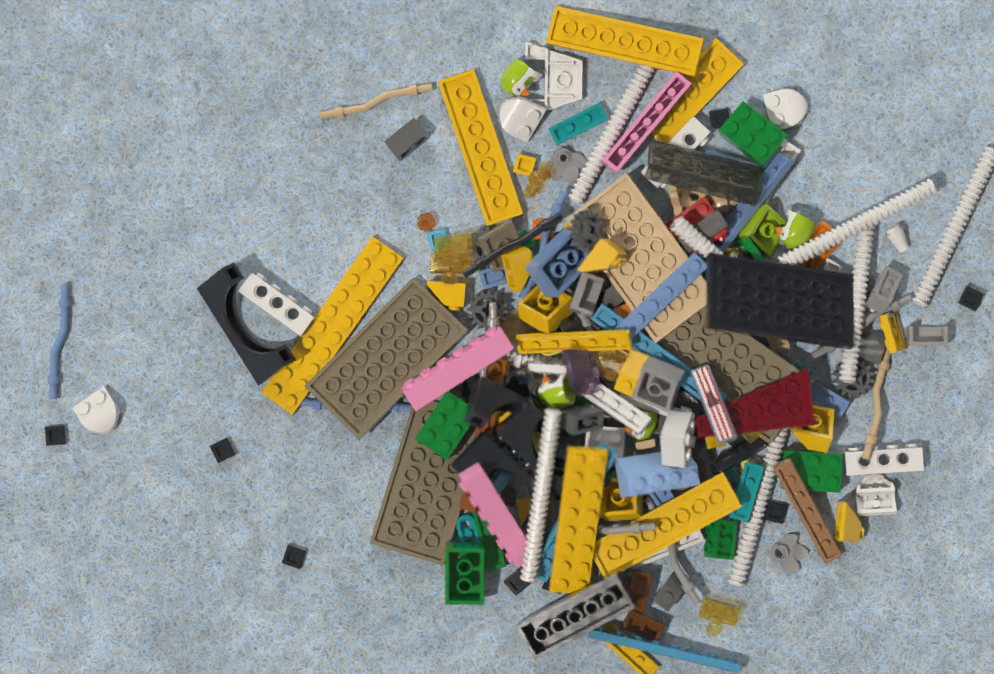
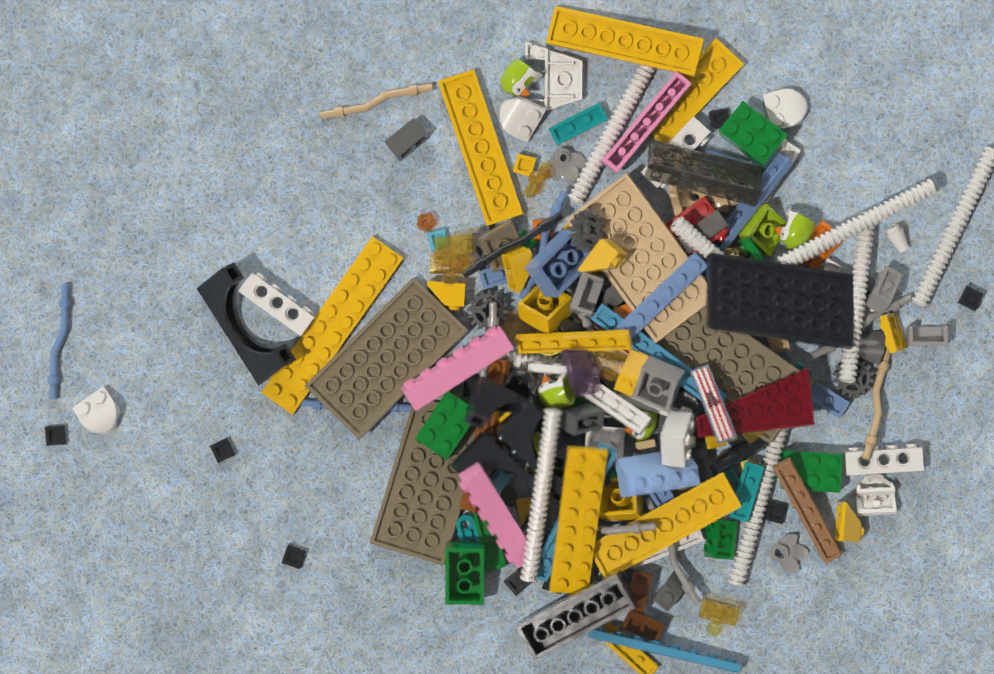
(818, 436): yellow slope -> none

